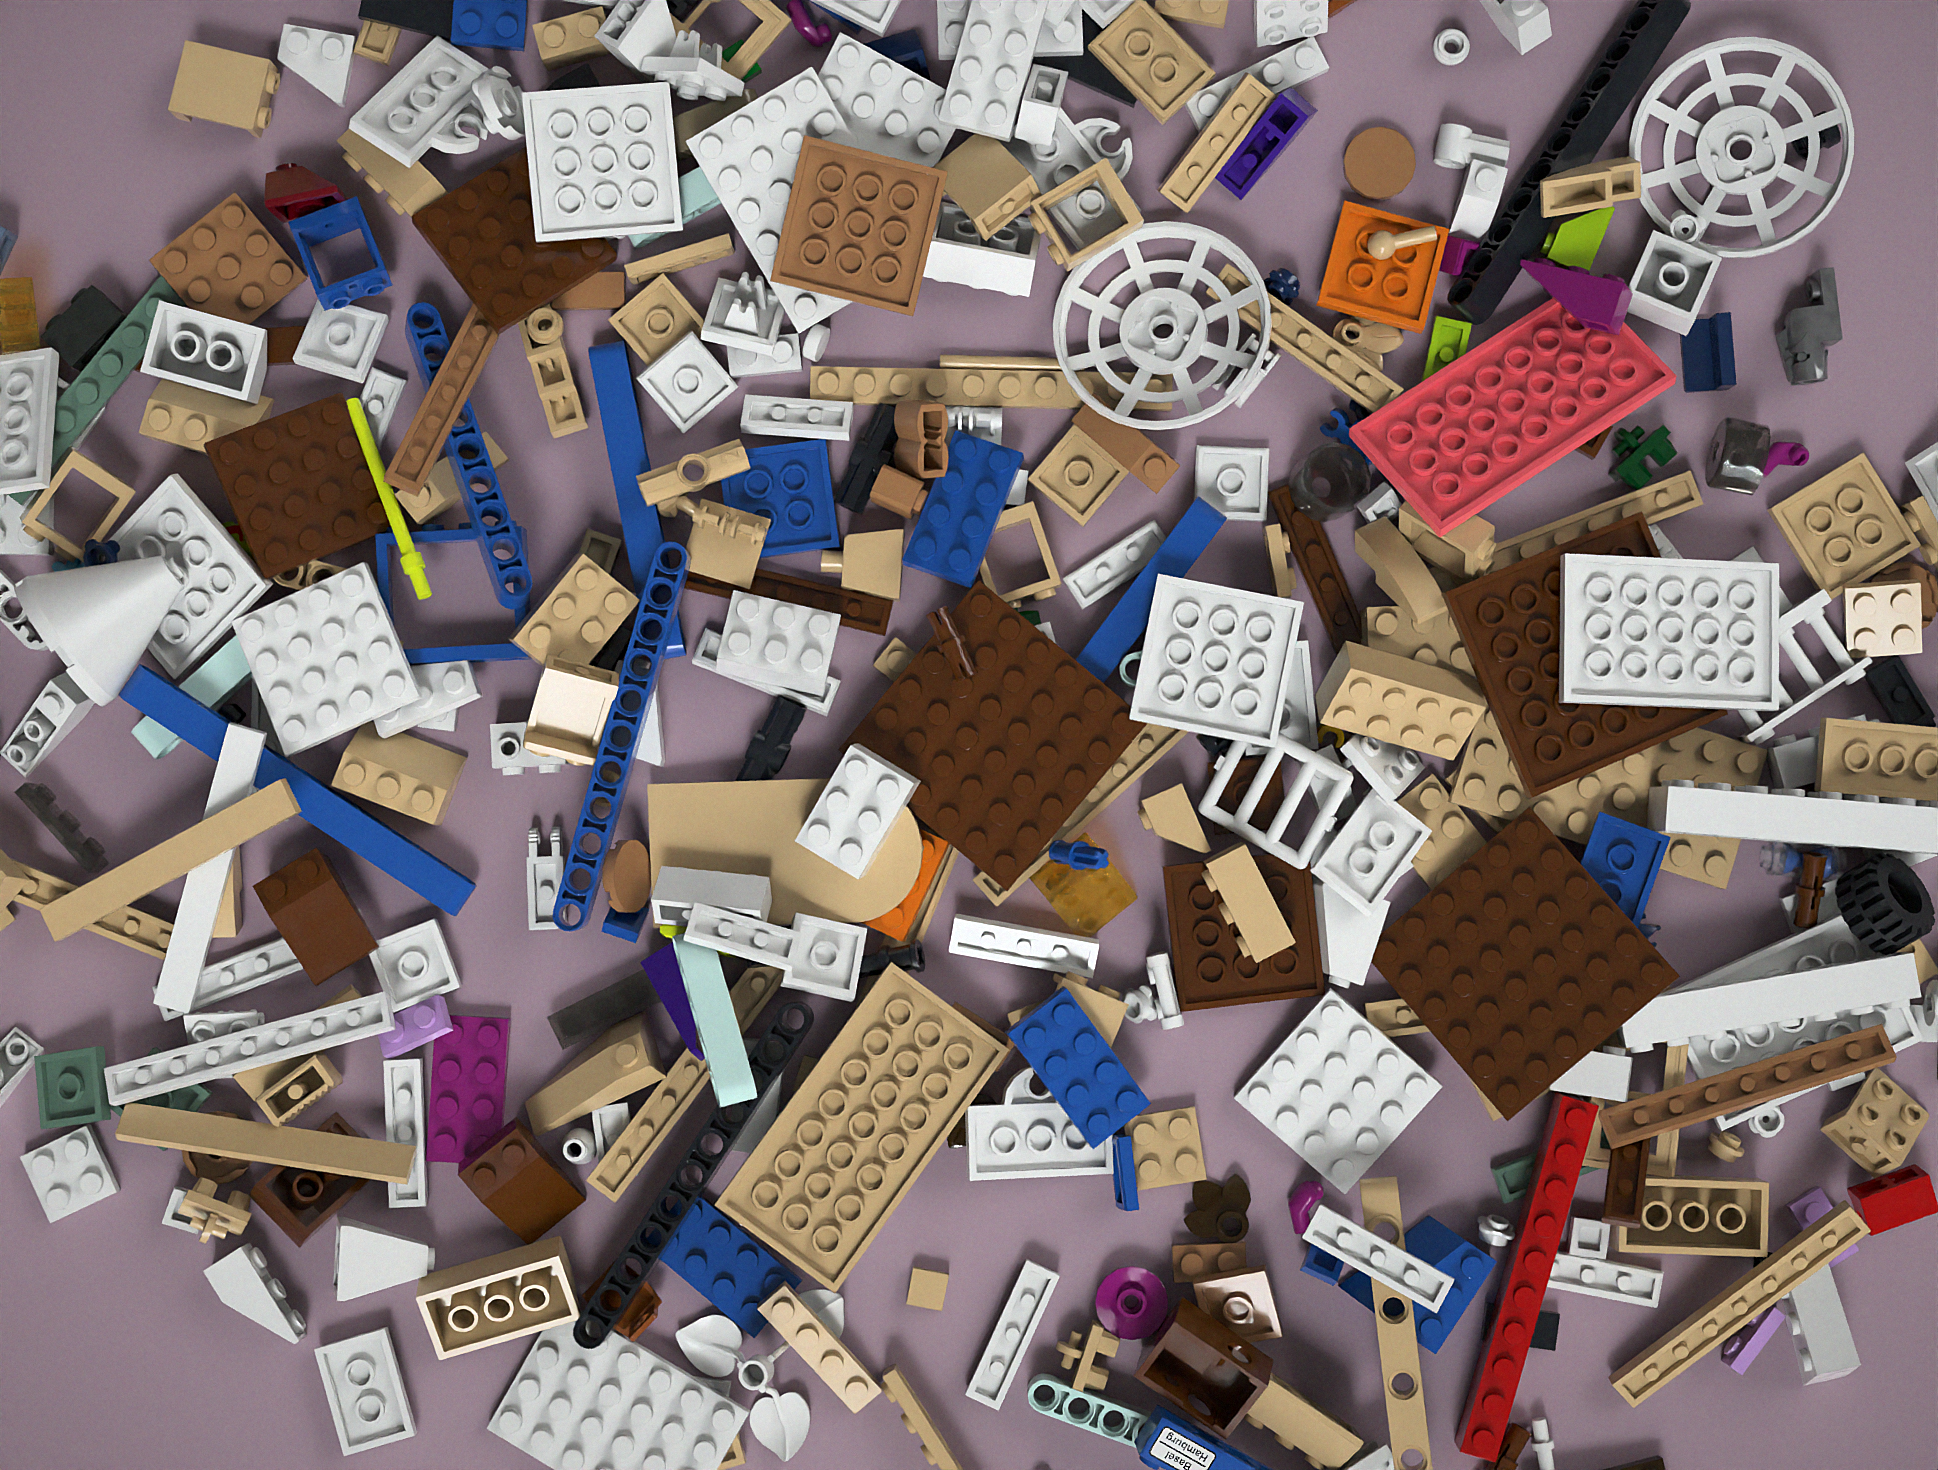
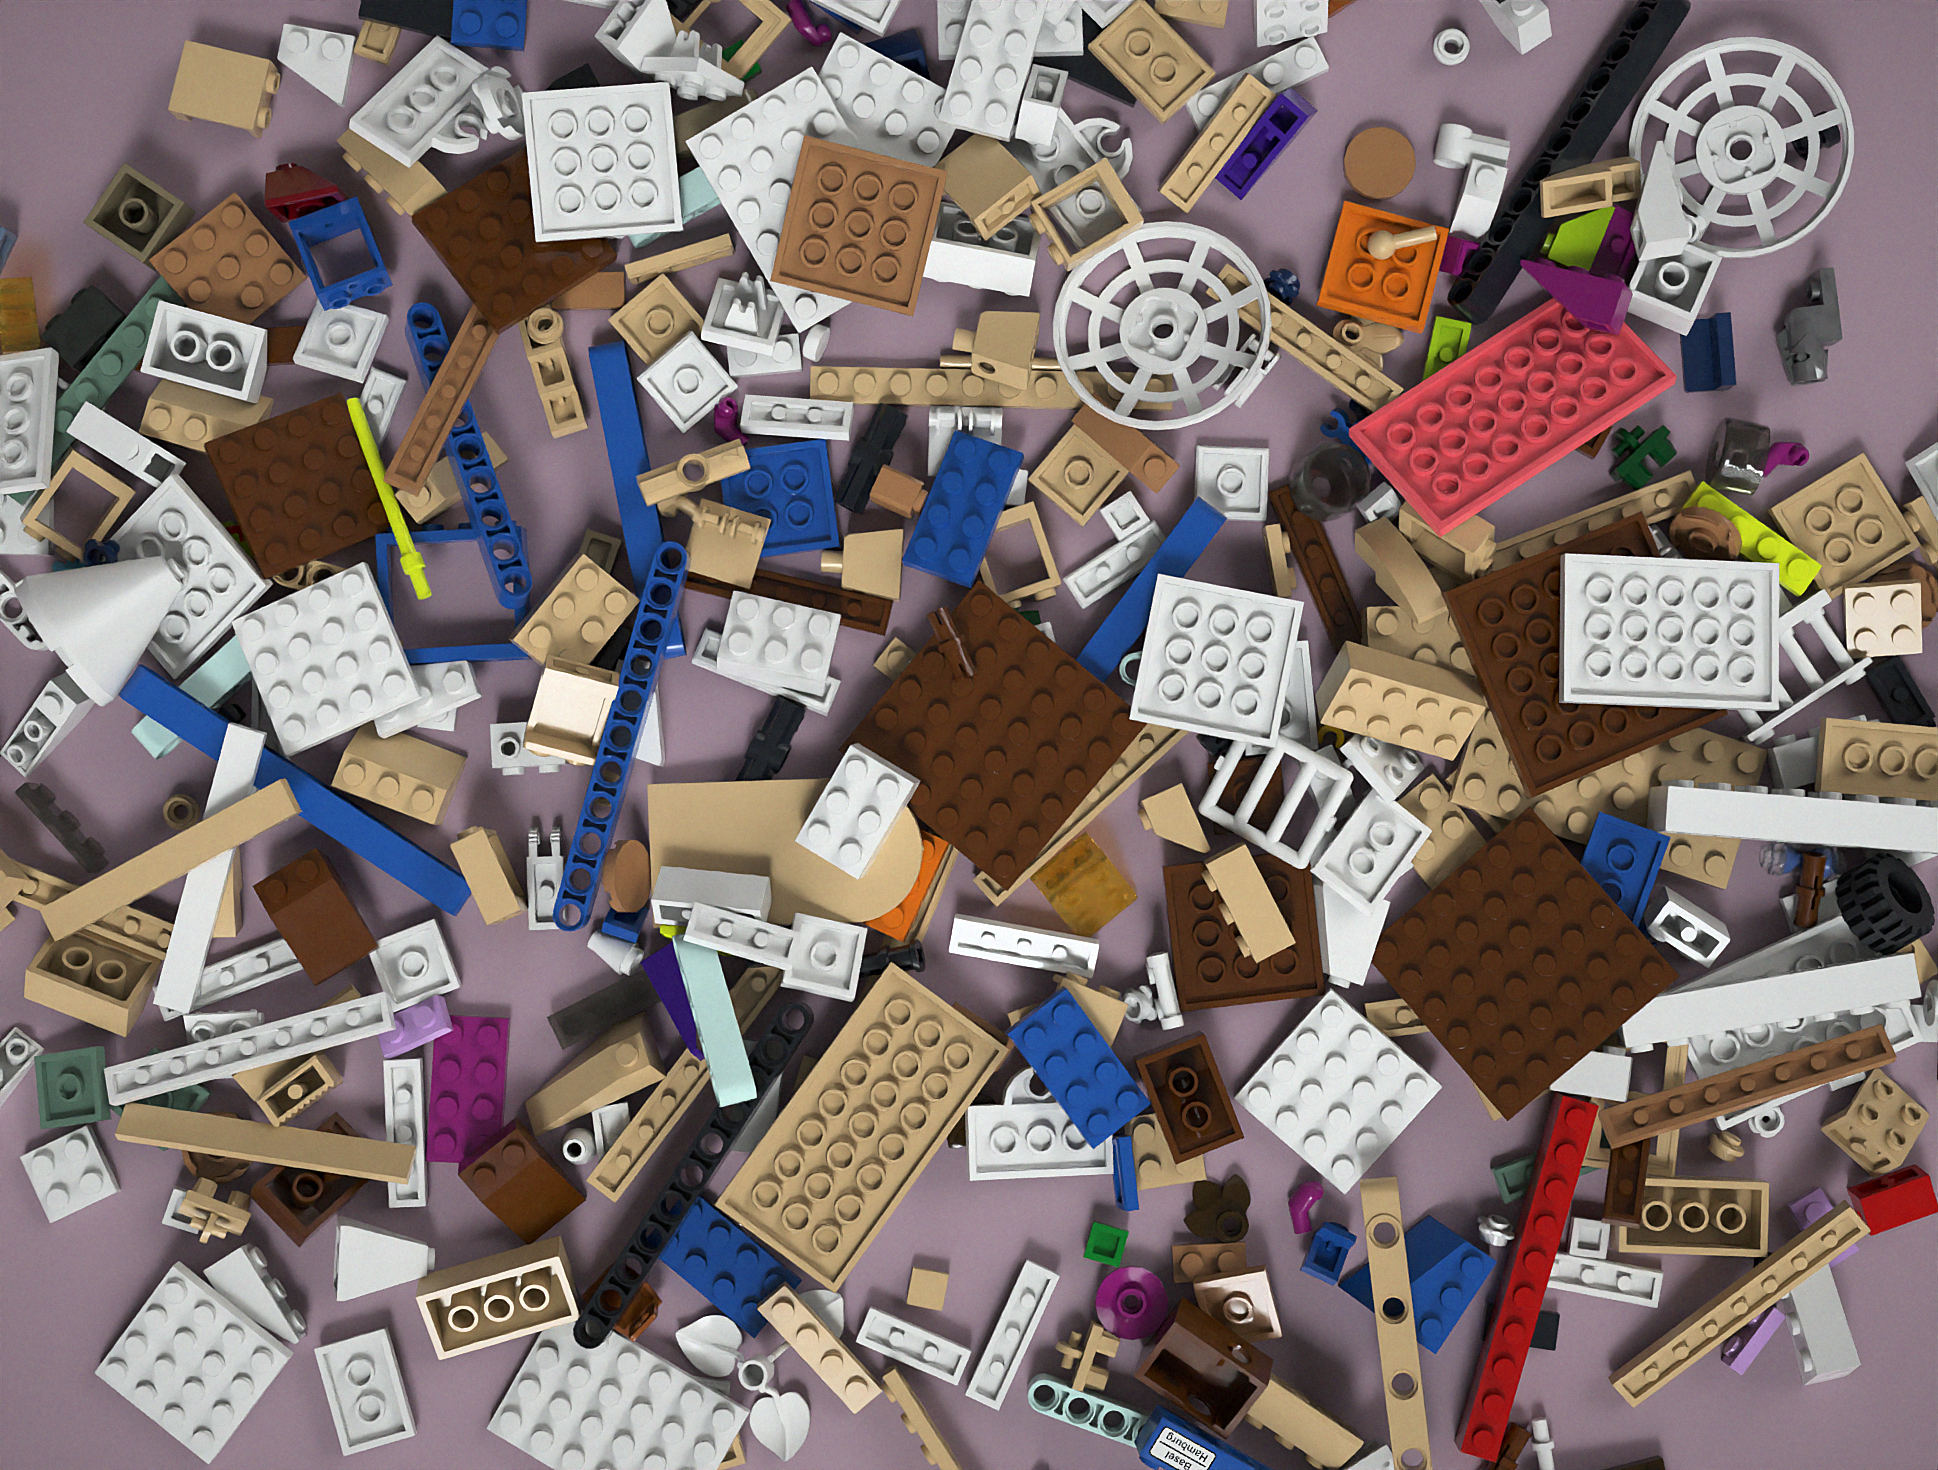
(92, 980): none -> tan slope
(124, 445): none -> white slope
(138, 215): none -> dark tan brick
(170, 812): none -> tan plate
(193, 1362): none -> white plate
(489, 875): none -> tan window
(570, 38): tan brick -> none
(616, 952): none -> white cone
(726, 421): none -> magenta arm
(913, 1345): none -> white plate
(921, 438): medium nougat brick -> none
(1002, 346): none -> tan torso
(1078, 855): blue axle -> none
(1105, 1243): none -> green plate
(1124, 516): none -> white plate
(1188, 1096): none -> reddish brown slope
(1378, 1258): white plate -> none
(1616, 246): none -> magenta plate
(1658, 219): none -> white slope
(1686, 927): none -> white brick
(1705, 535): none -> medium nougat tile
(1759, 541): none -> neon yellow plate

